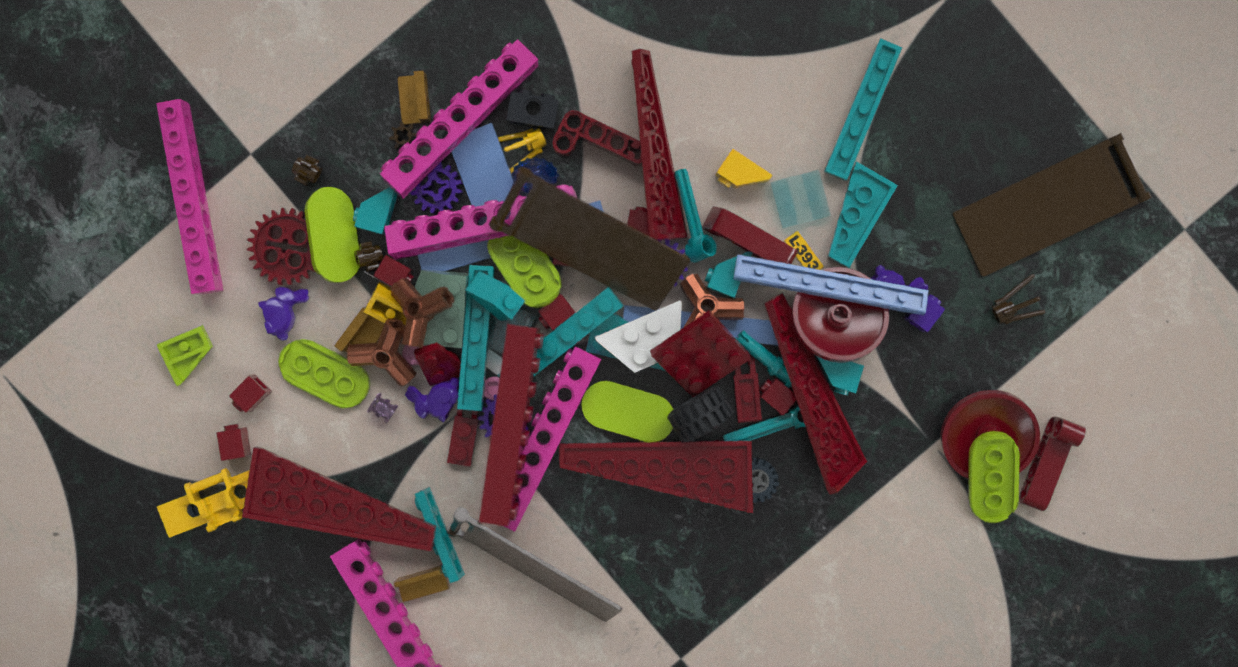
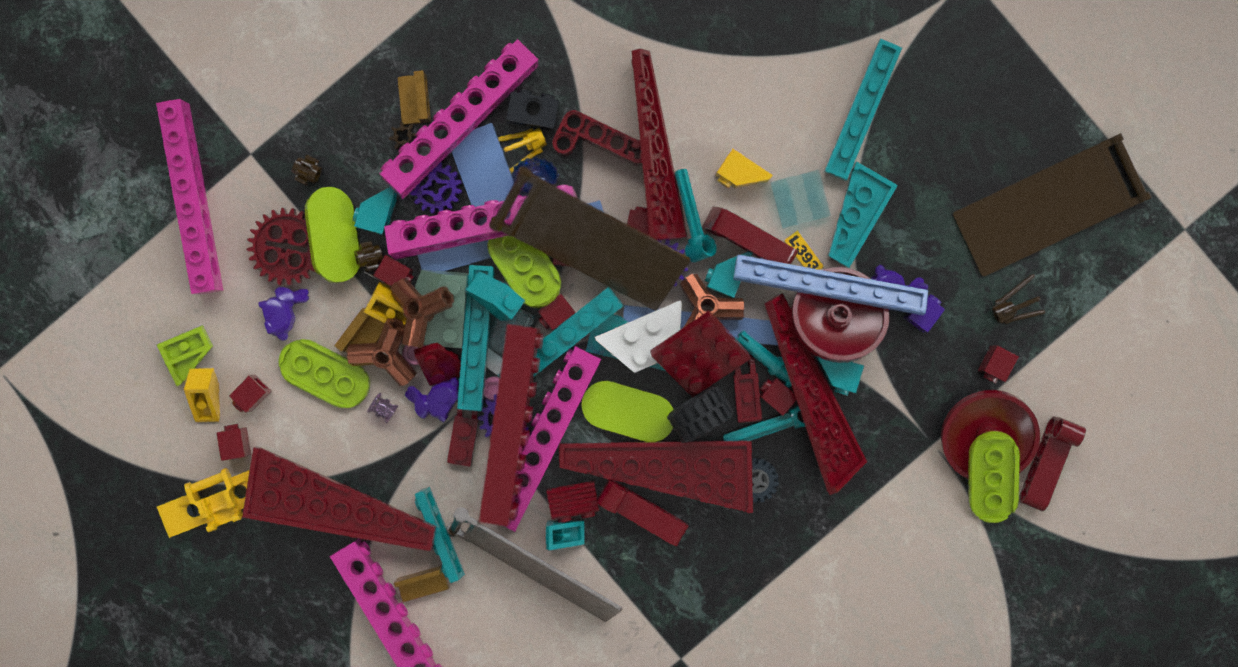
(203, 394): none -> yellow slope
(564, 534): none -> teal slope
(572, 501): none -> dark red brick
(642, 512): none -> dark red beam
(997, 364): none -> dark red brick

